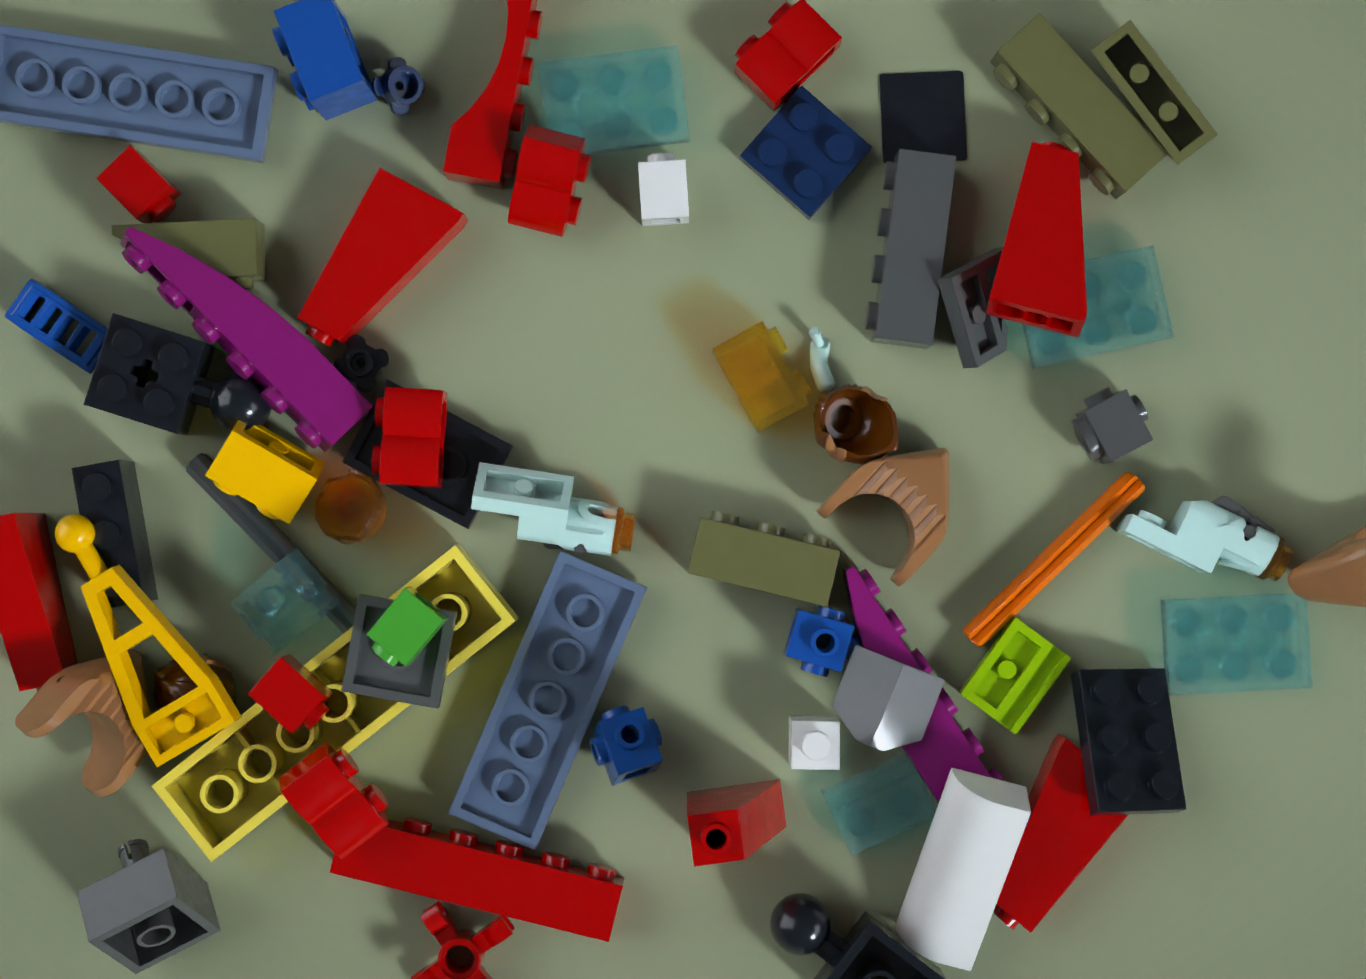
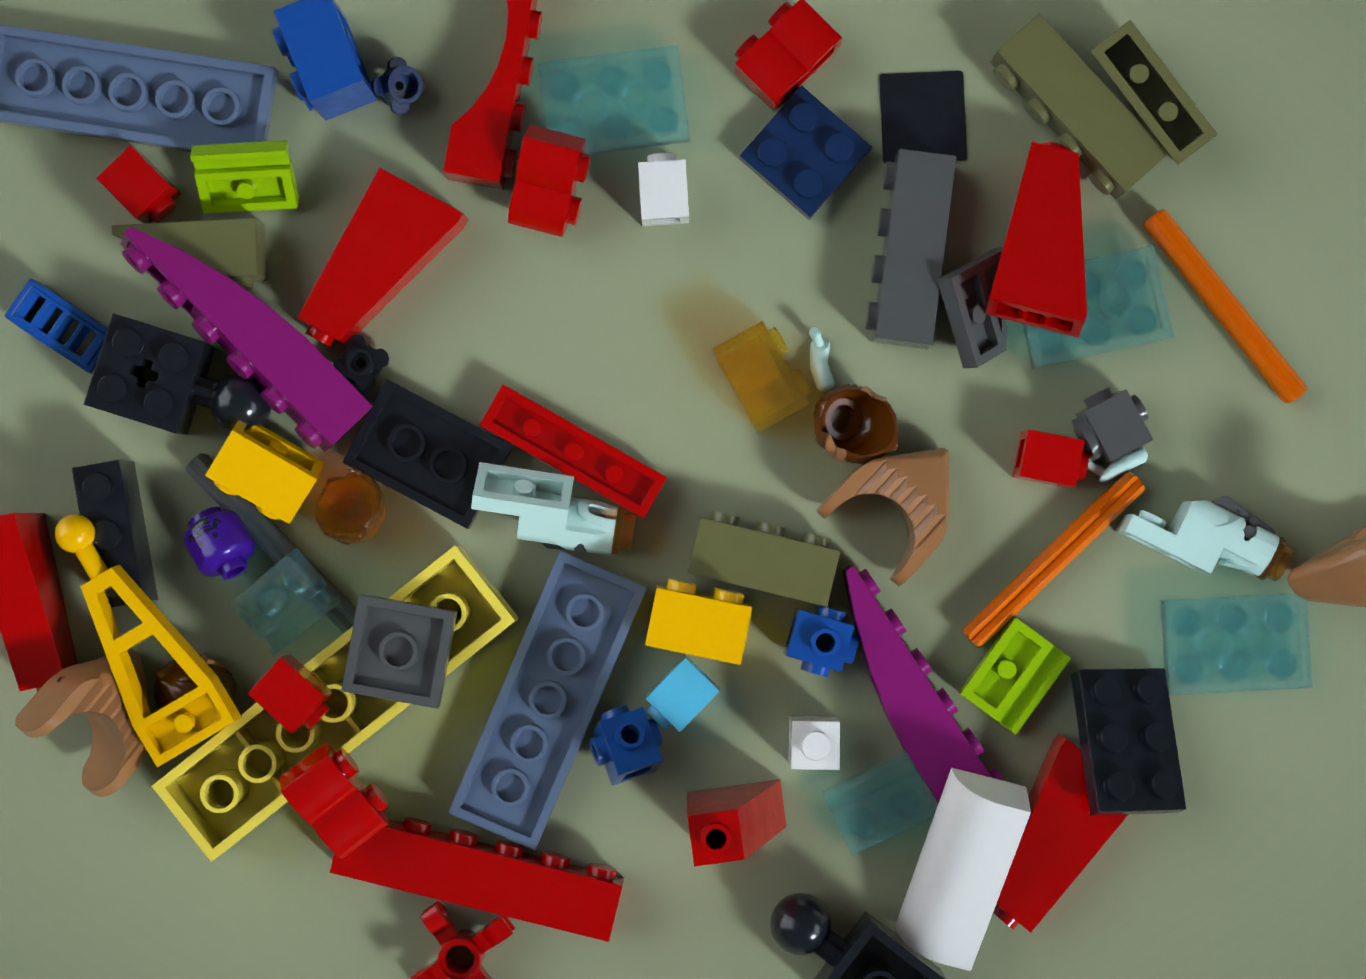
(147, 908): dark grey brick -> none
(219, 543): none -> dark purple head
(245, 176): none -> lime plate
(406, 627): bright green brick -> none
(411, 438): red brick -> none
(573, 451): none -> red plate
(680, 695): none -> medium azure brick
(699, 622): none -> yellow brick
(885, 699): dark grey slope -> none
(1050, 459): none -> red brick
(1119, 465): none -> light aqua piece
(1225, 306): none -> orange axle

